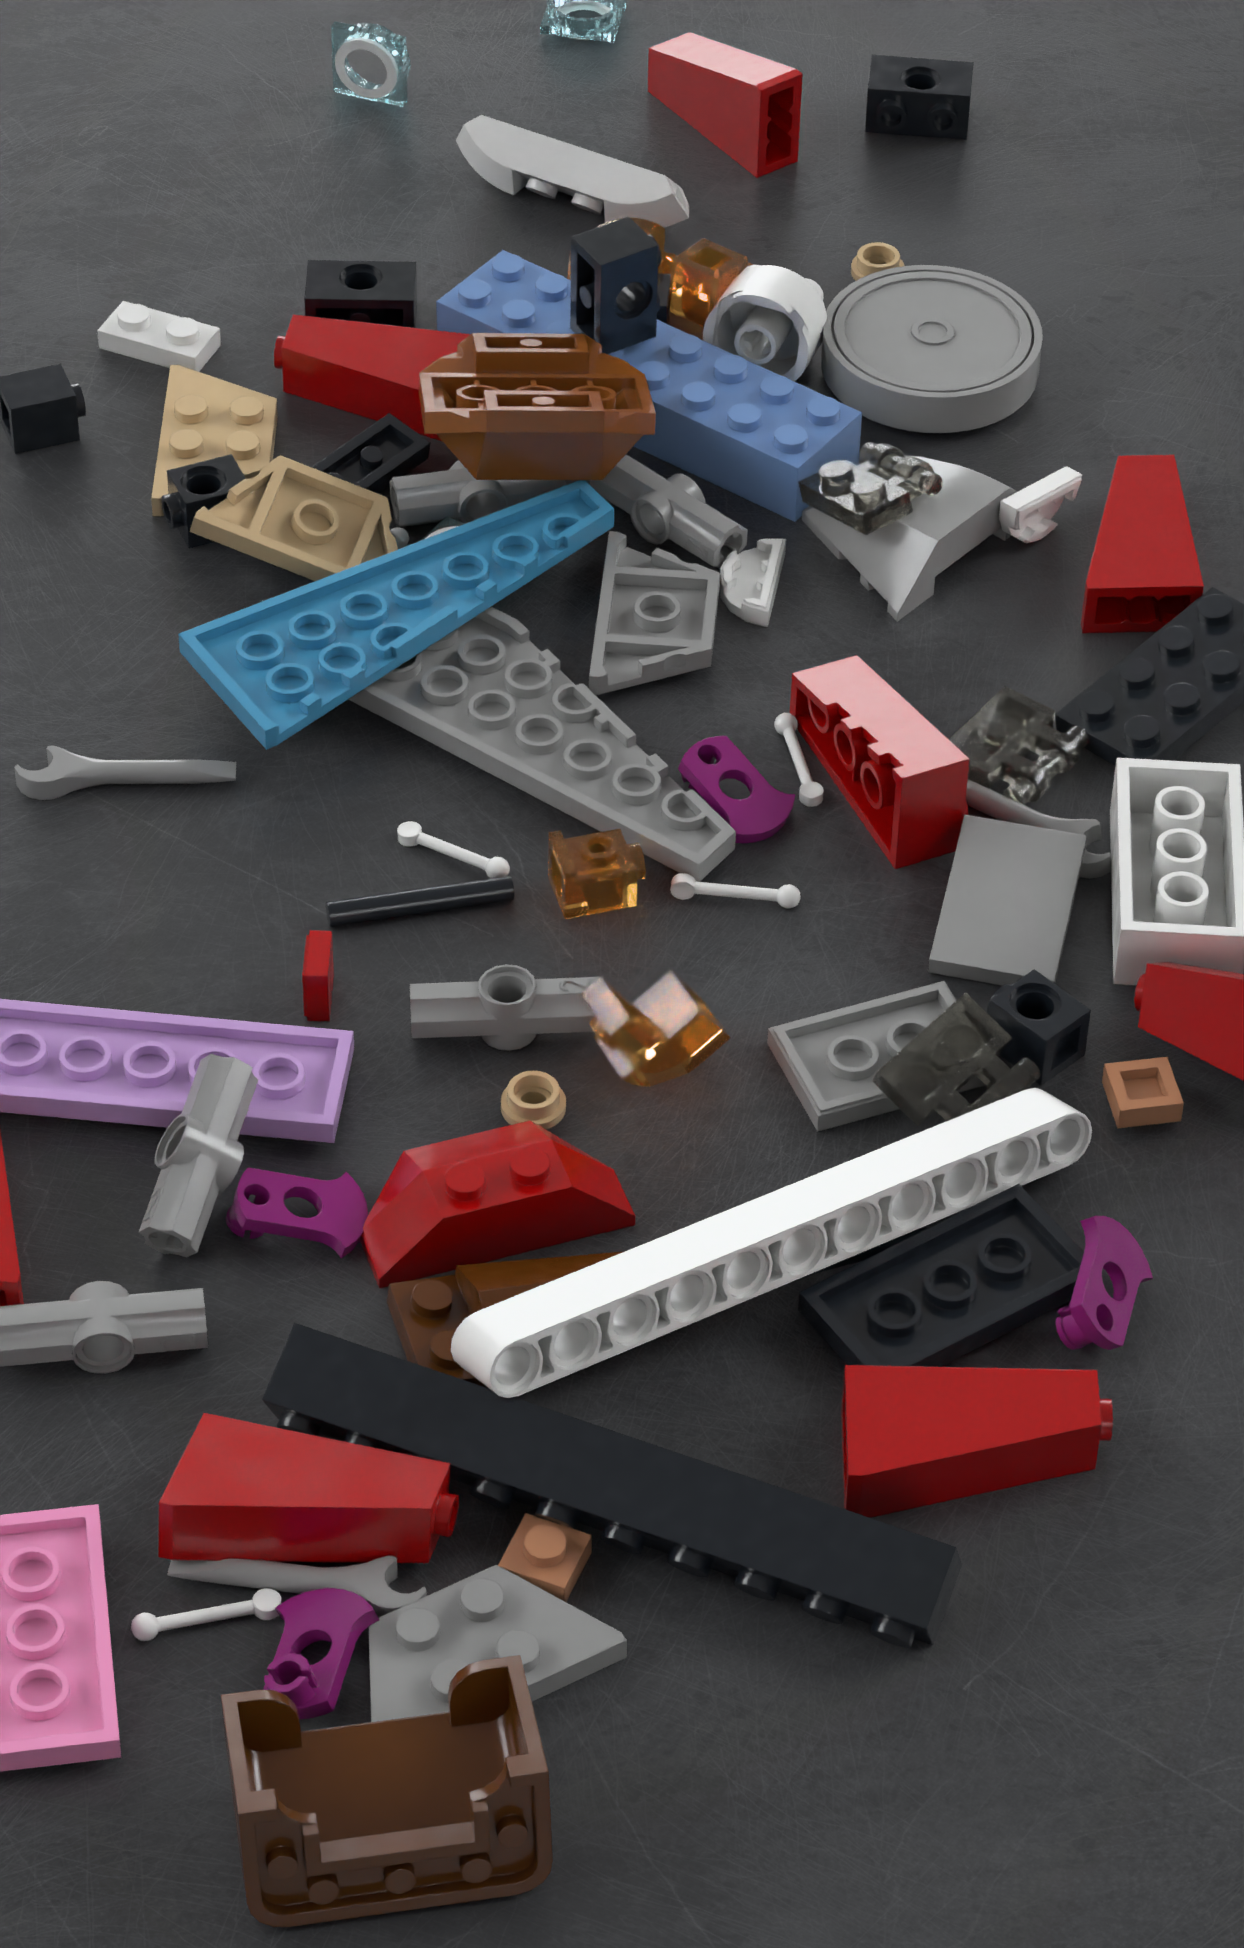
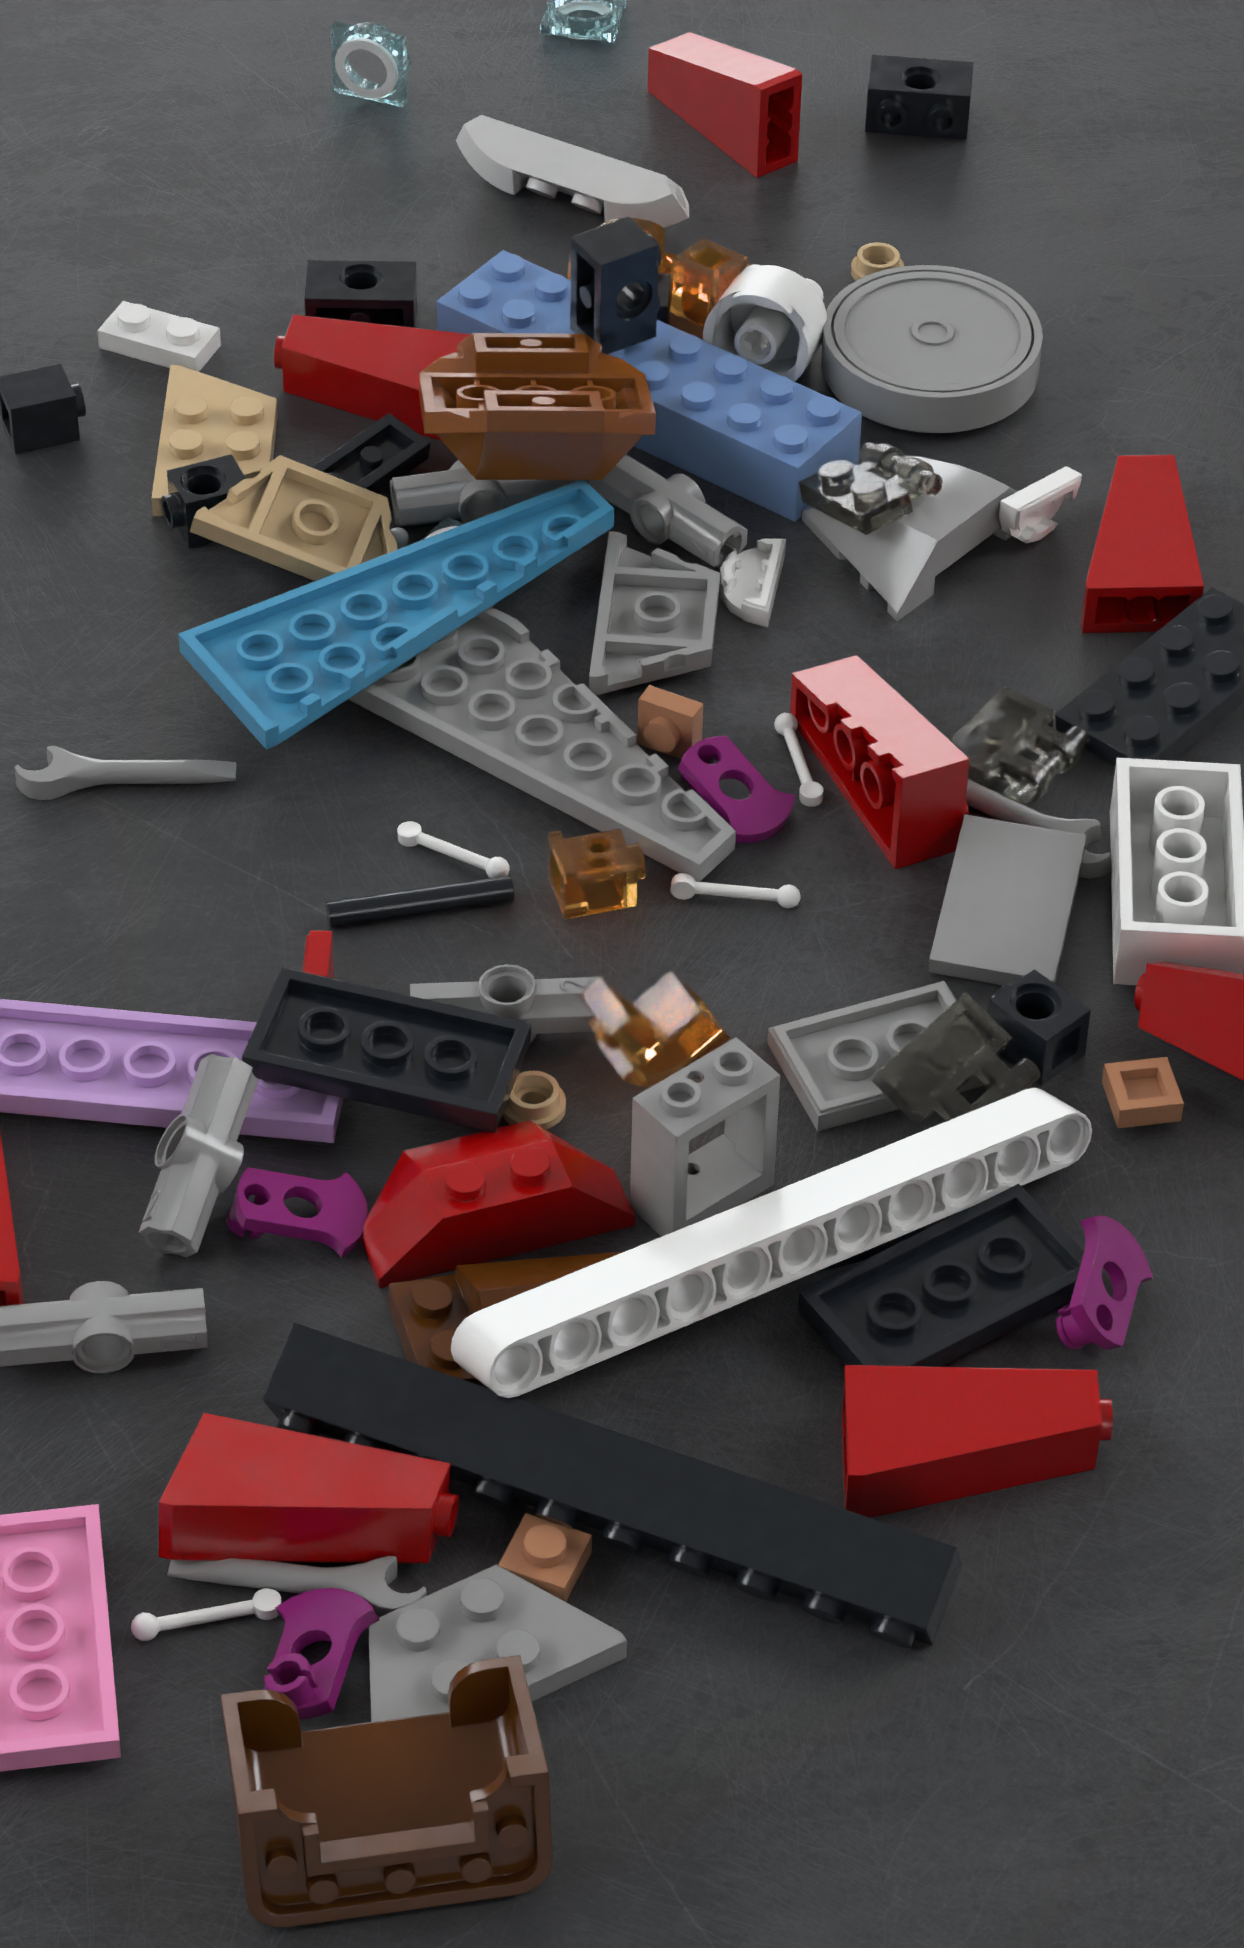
(388, 1049): none -> black plate
(668, 721): none -> nougat plate
(683, 1188): none -> light grey window

